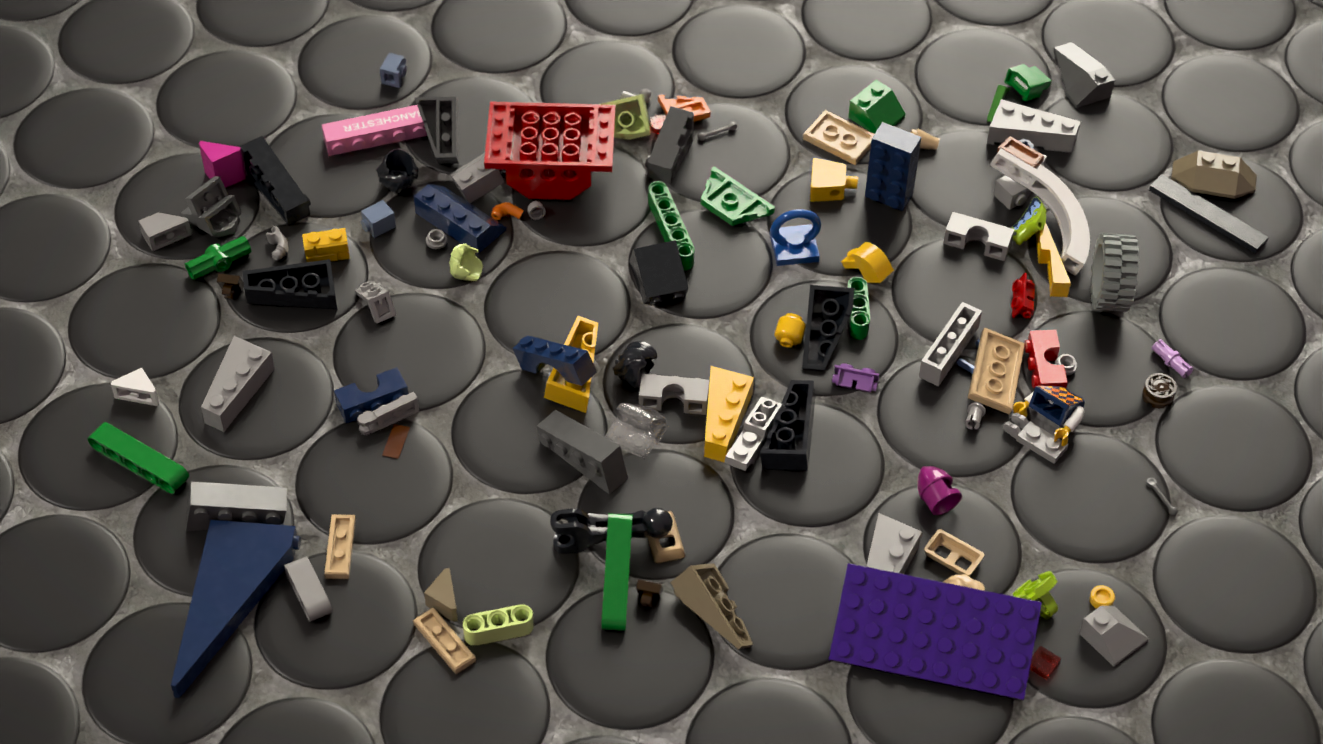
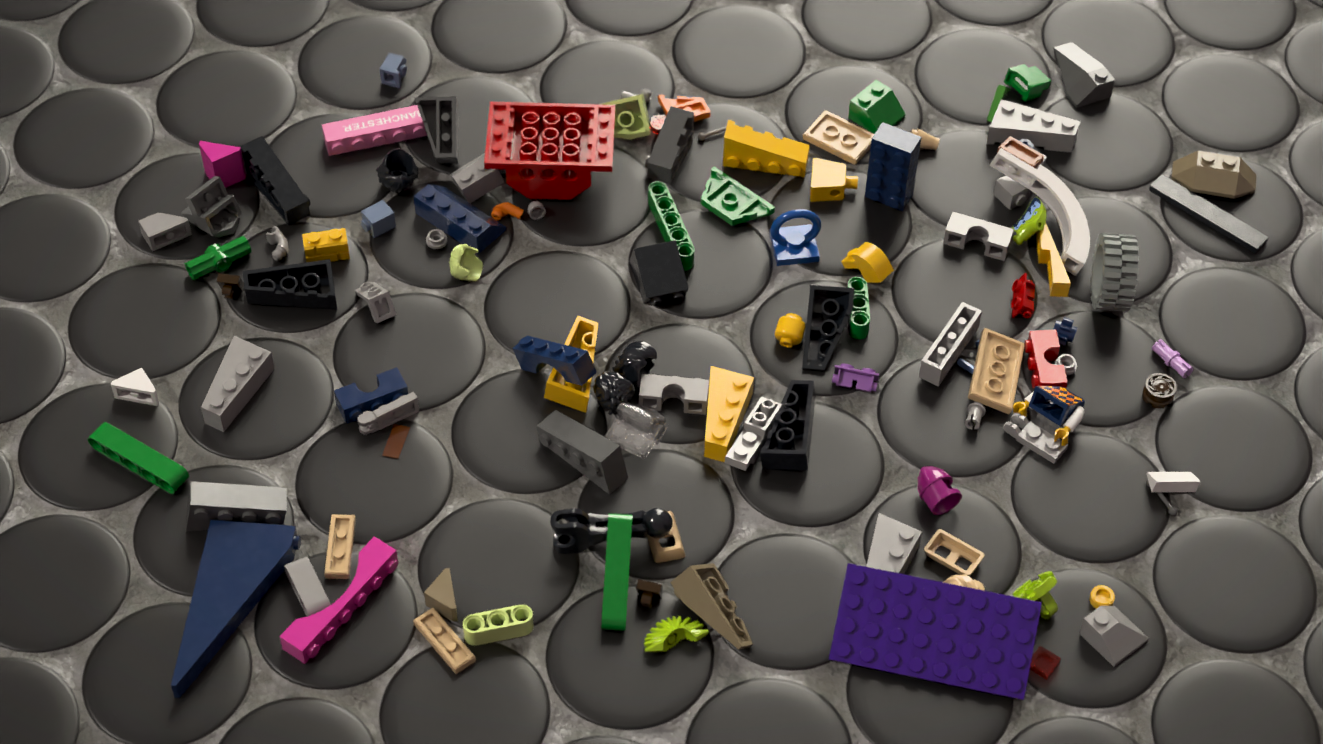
(309, 633): none -> dark pink arch
(612, 390): none -> black hair
(671, 632): none -> lime hair
(763, 151): none -> yellow wedge
(1065, 330): none -> dark blue gear
(1172, 481): none -> white slope

